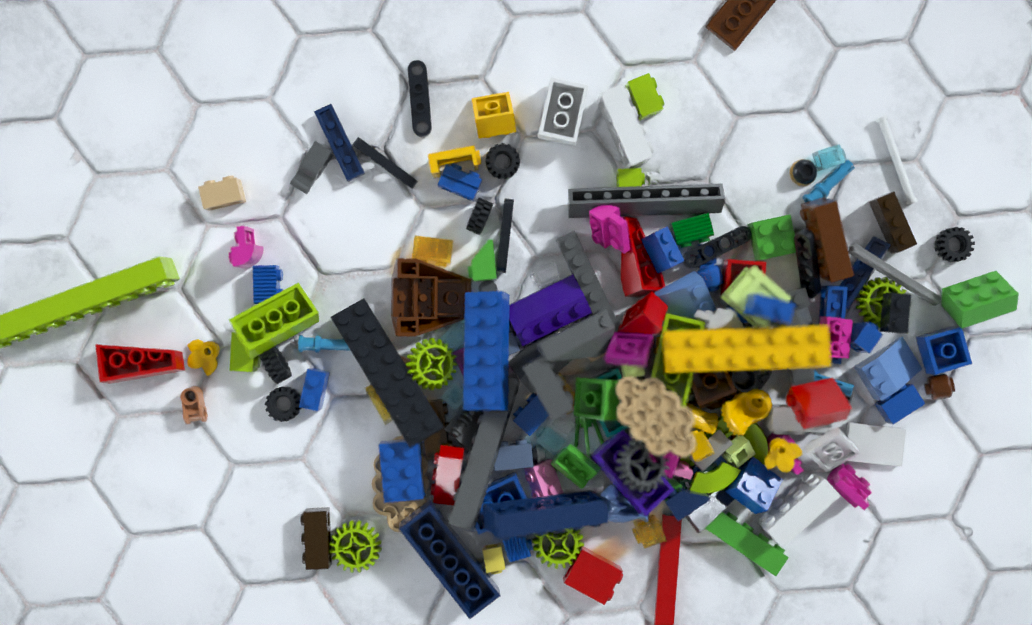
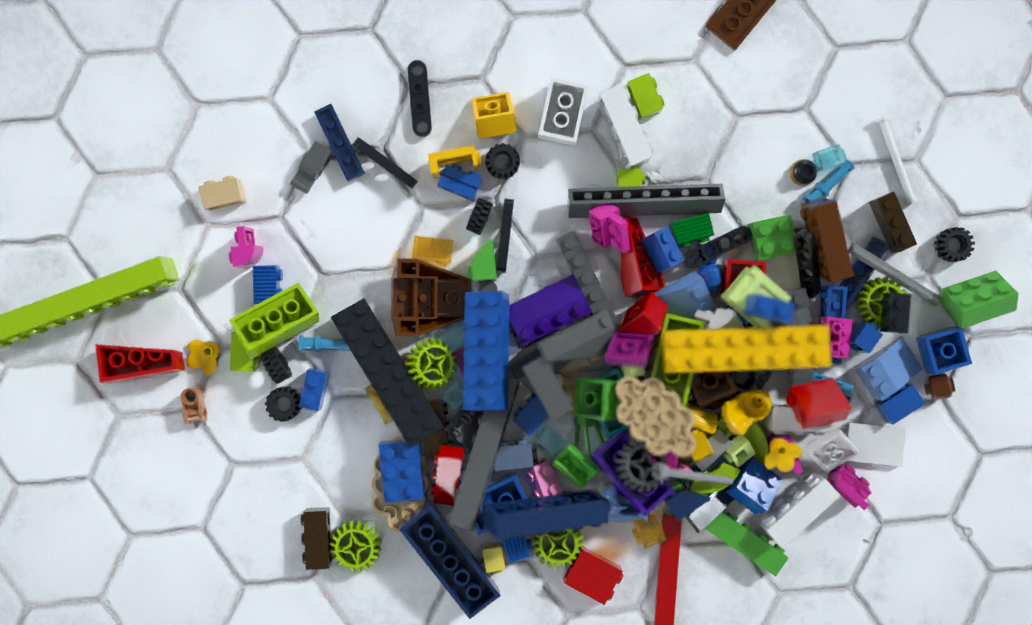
(662, 471): none -> light grey piece

